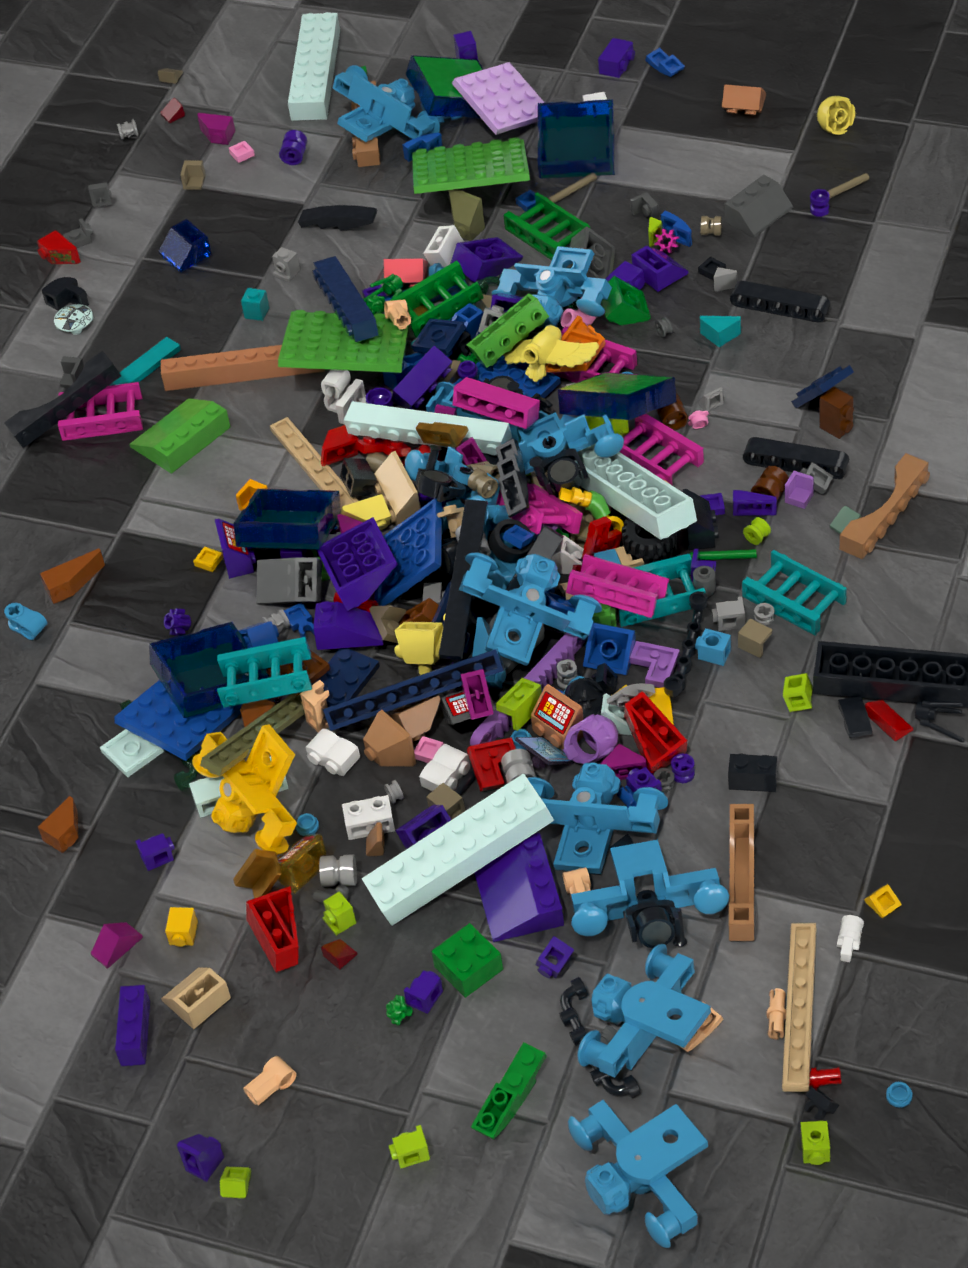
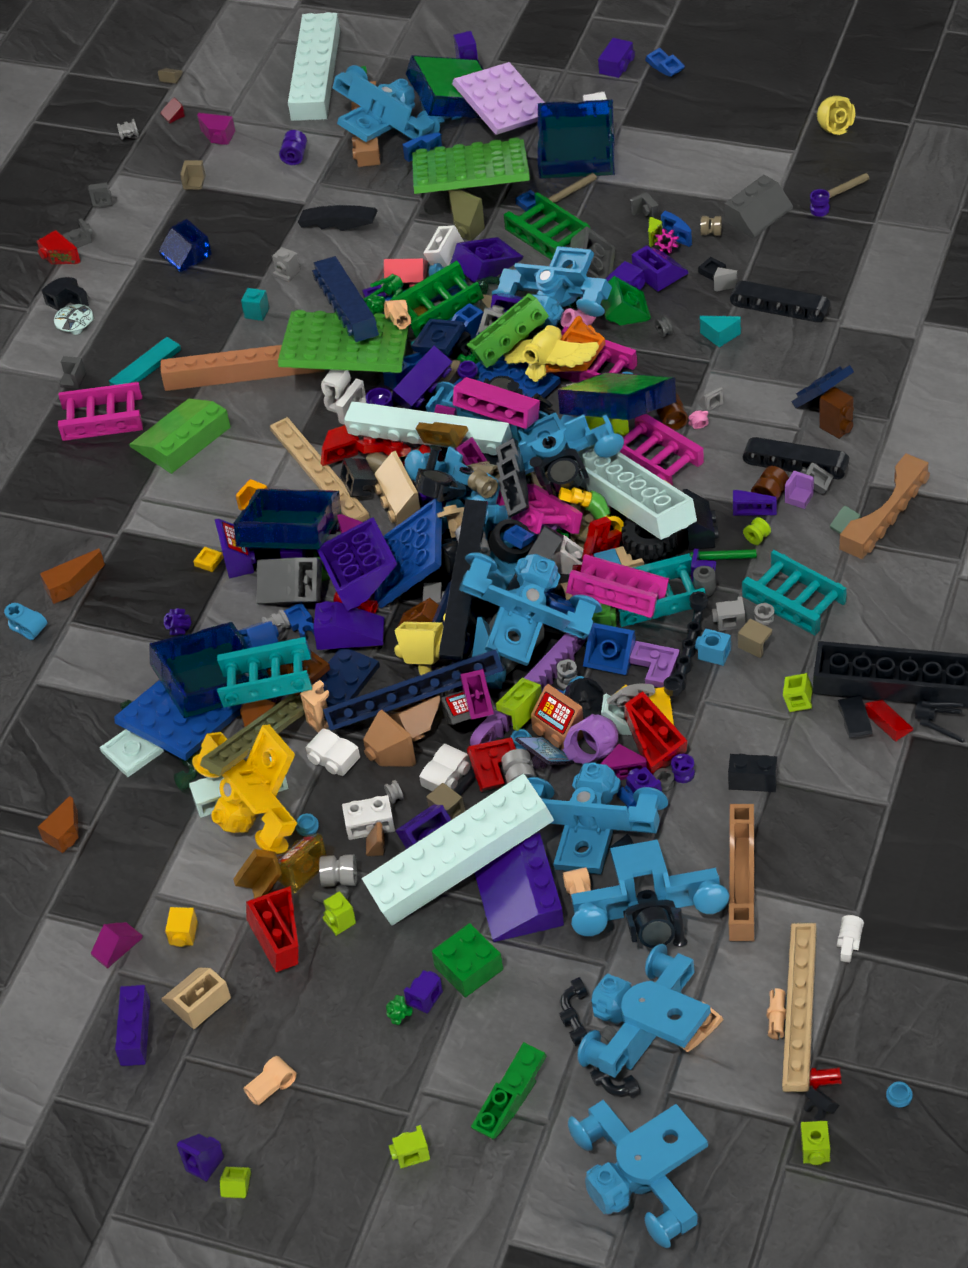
(32, 423): black arch -> none
(155, 851): dark purple brick -> none
(241, 151): bright pink plate -> none
(338, 953): dark red slope -> none
(367, 509): light yellow slope -> none
(387, 620): dark tan slope -> none
(426, 749): bright pink plate -> none
(556, 950): dark purple brick -> none
(606, 678): black tile -> none
(716, 502): dark purple tile -> none
(743, 99): nougat slope -> none
(883, 901): yellow slope -> none

